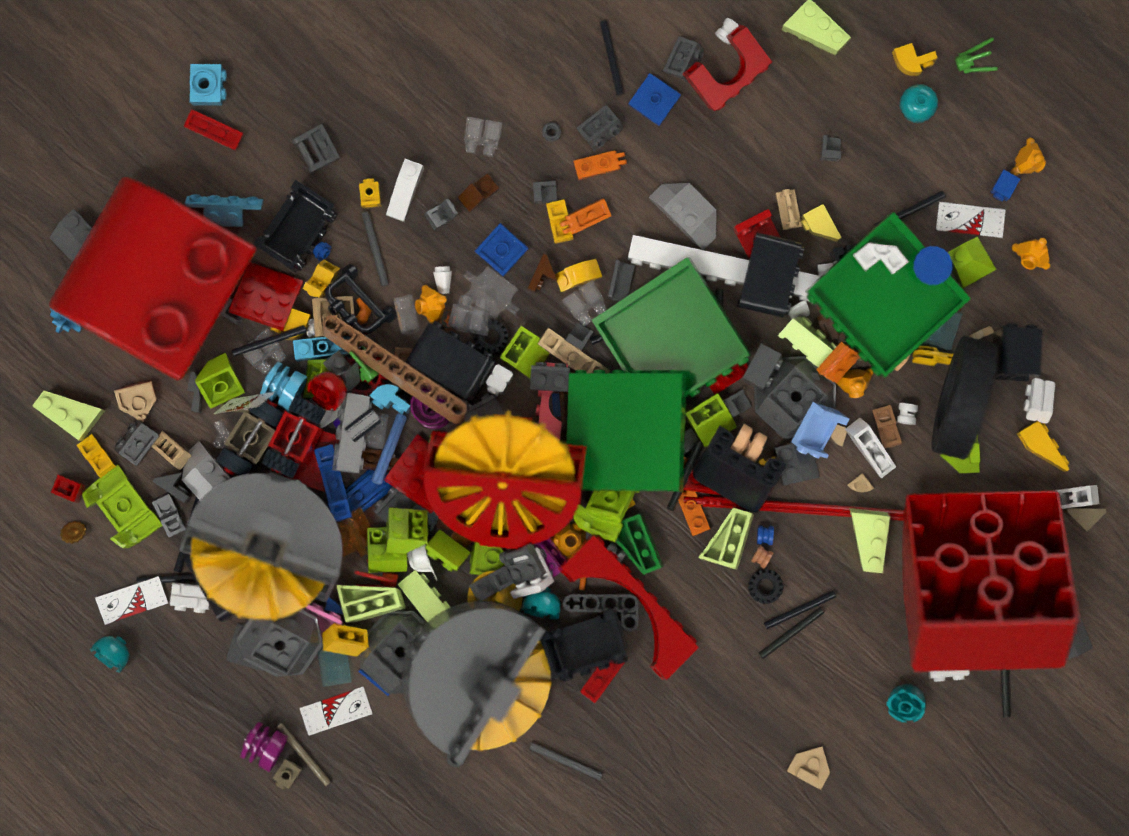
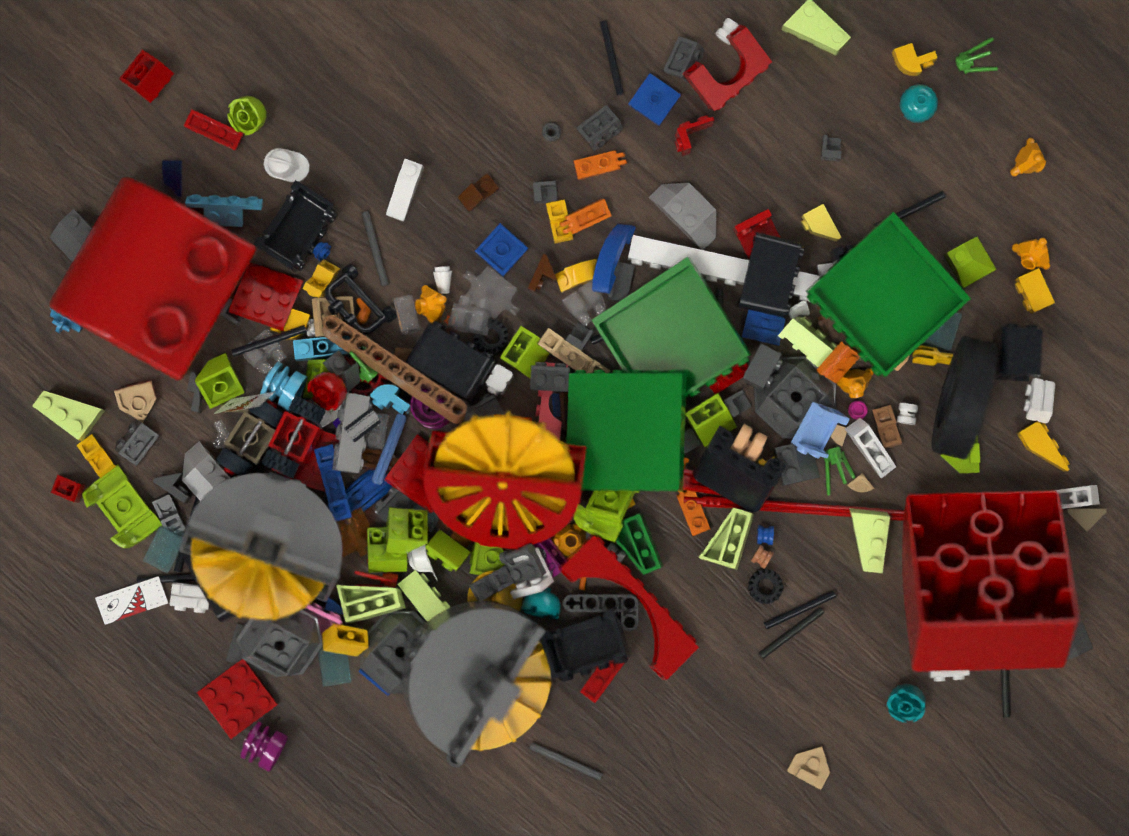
(73, 532): pearl gold piece -> none
(111, 652): teal cylinder -> none
(146, 76): none -> red slope
(163, 549): none -> clear light blue plate
(173, 175): none -> clear blue slope
(179, 458): tan slope -> none
(214, 93): medium azure brick -> none
(237, 698): none -> red plate
(247, 114): none -> lime cylinder
(286, 165): none -> white piece
(291, 768): dark tan brick -> none
(304, 755): dark tan bar -> none
(322, 145): dark grey plate -> none
(336, 711): white sticker -> none
(369, 200): yellow brick -> none
(441, 214): dark grey bracket -> none
(474, 137): clear hips -> none
(609, 256): none -> blue slope
(682, 141): none -> red bracket
(687, 470): pearl dark grey bar -> none
(763, 327): none -> blue plate
(788, 209): tan hinge -> none
(836, 456): none -> bright green plant
(857, 410): none -> dark pink plate
(889, 255): white tile -> none
(932, 265): blue tile -> none
(970, 219): white sticker -> none
(982, 333): tan tile -> none
(1004, 186): blue brick -> none
(1034, 291): none -> yellow brick

